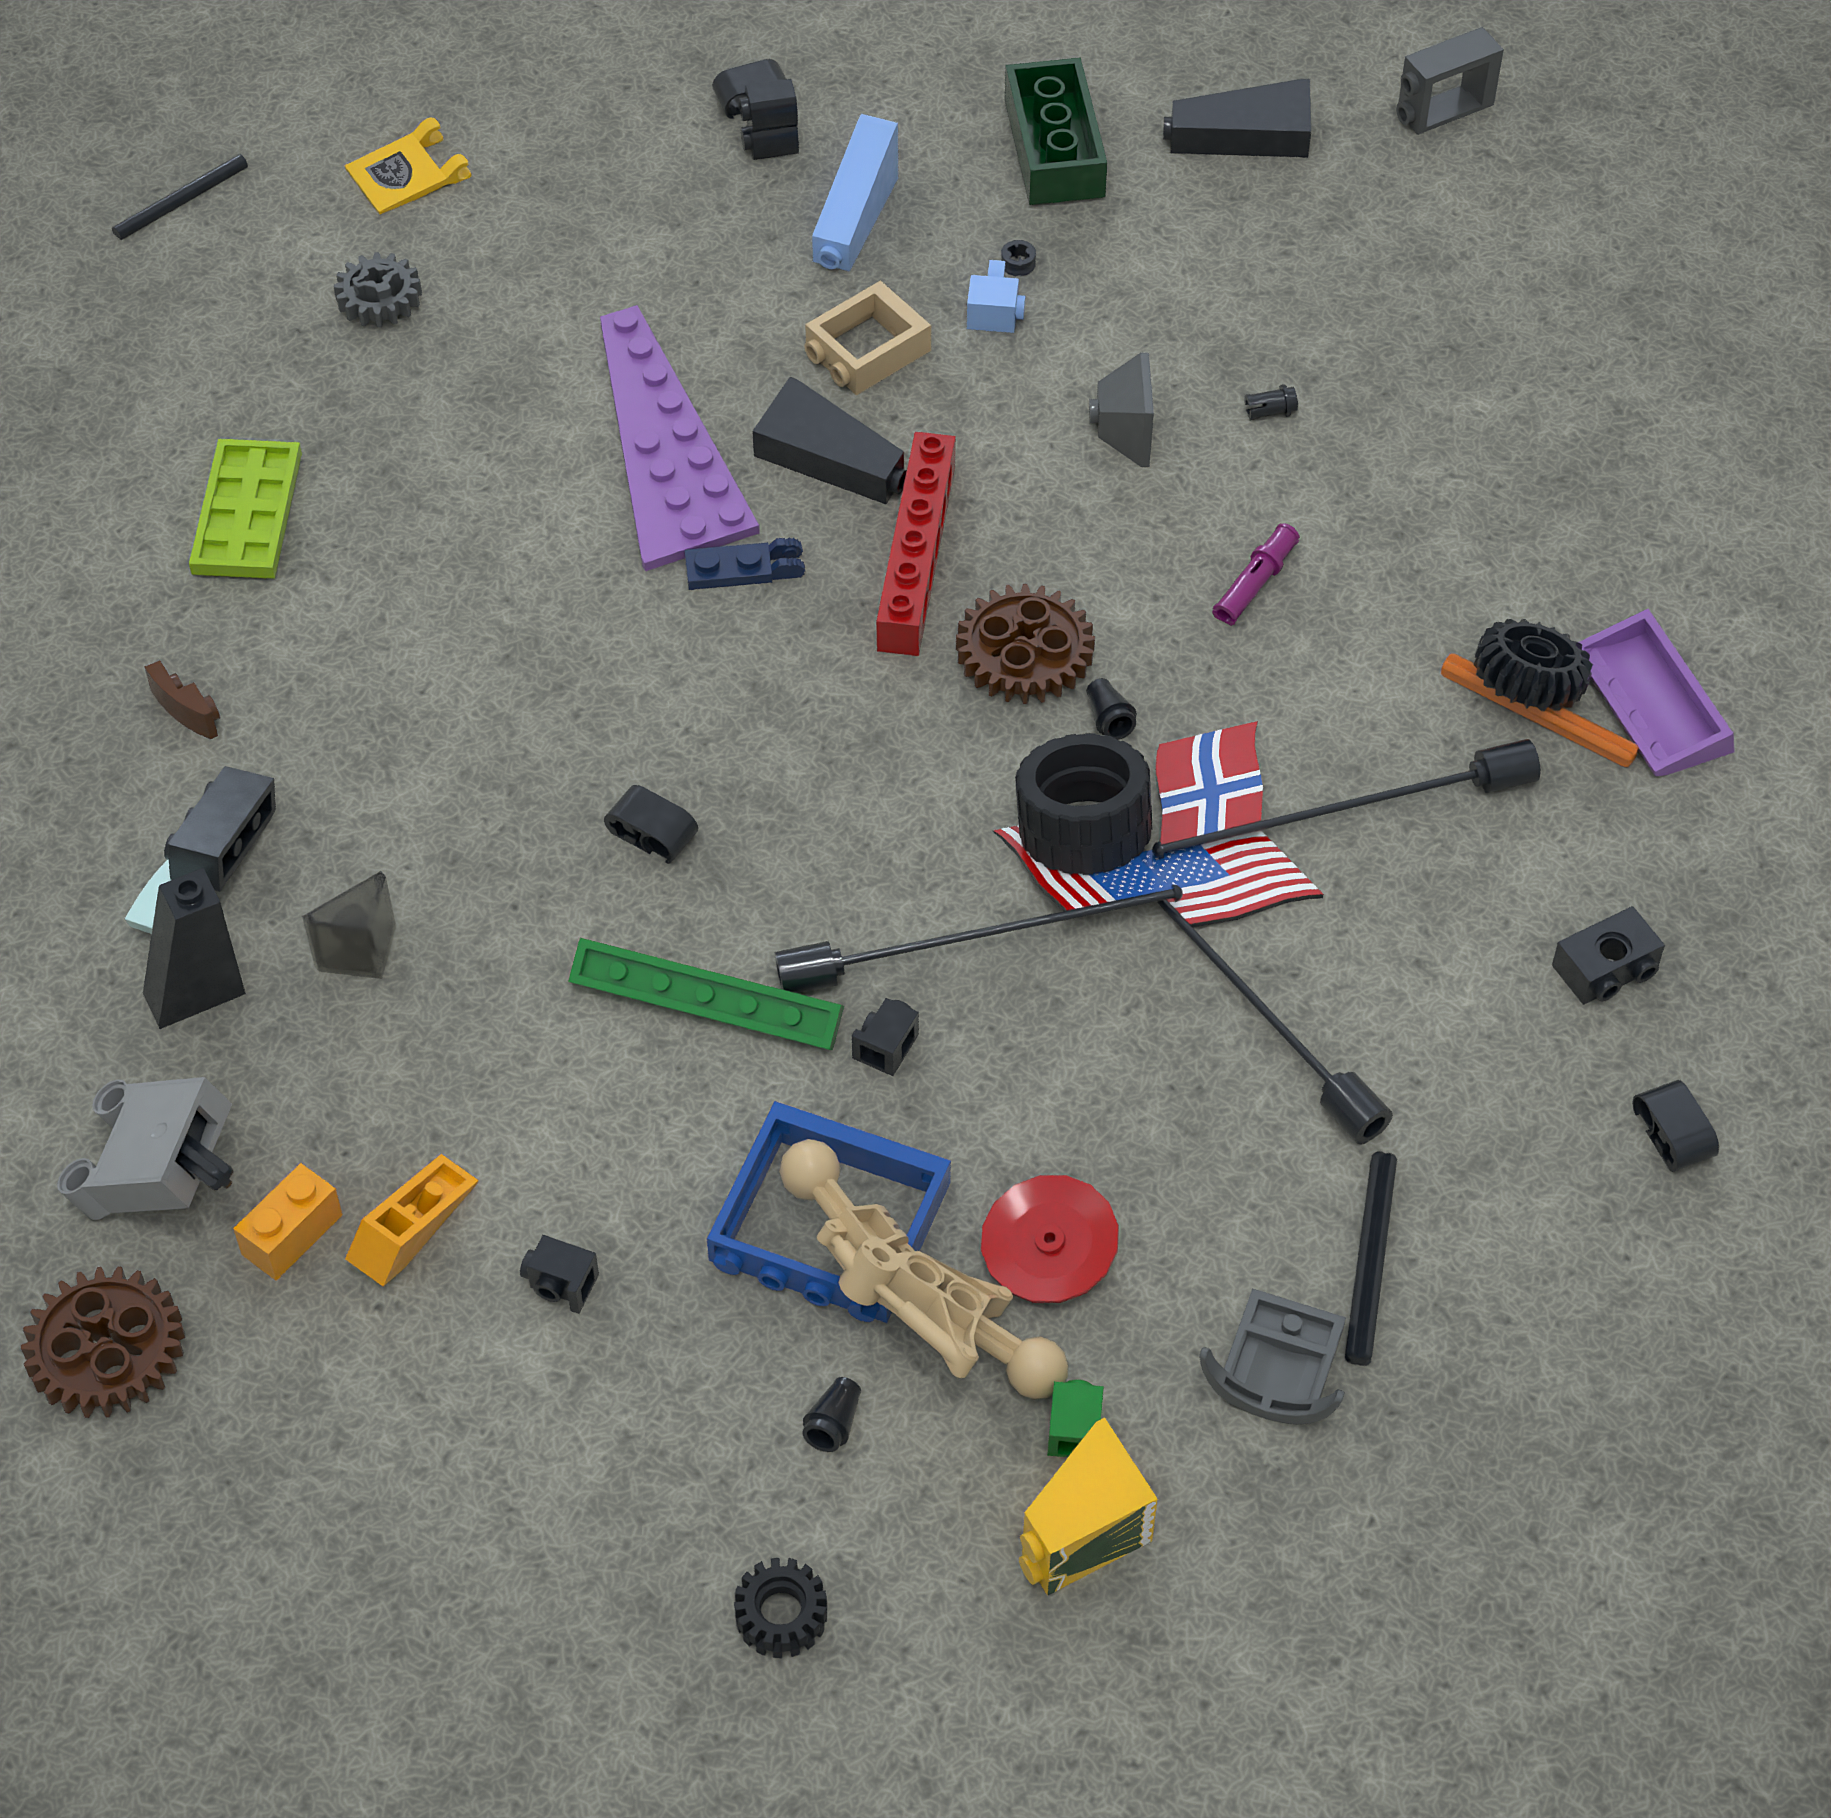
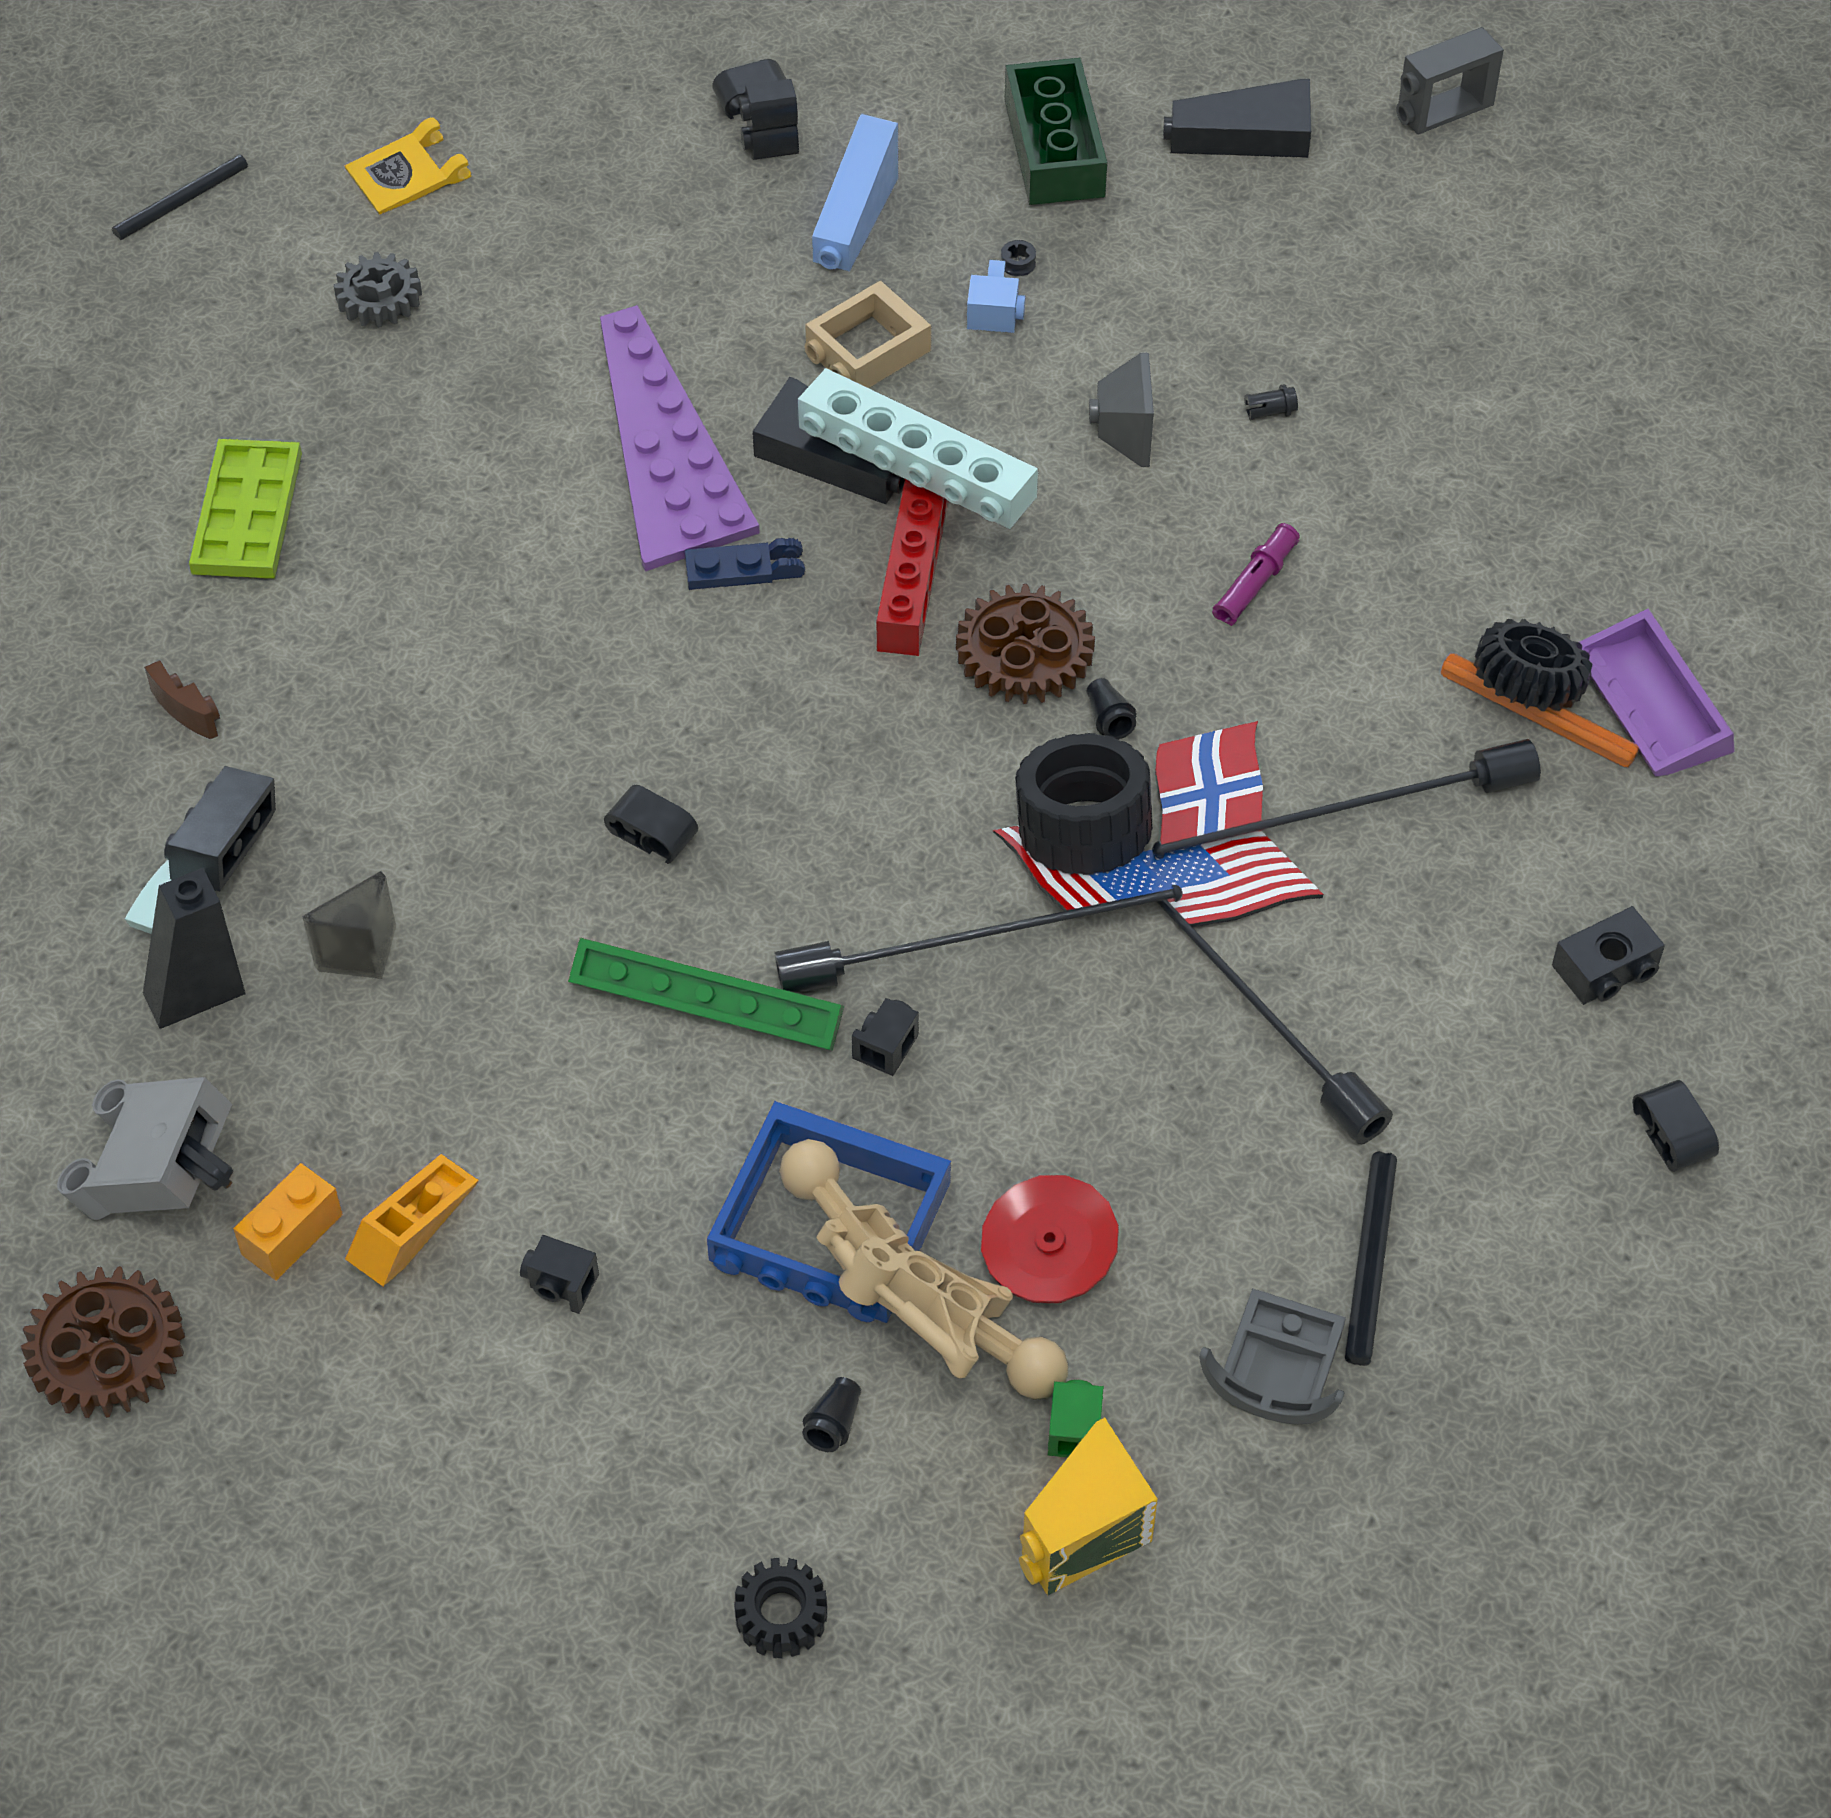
(918, 448): none -> light aqua brick

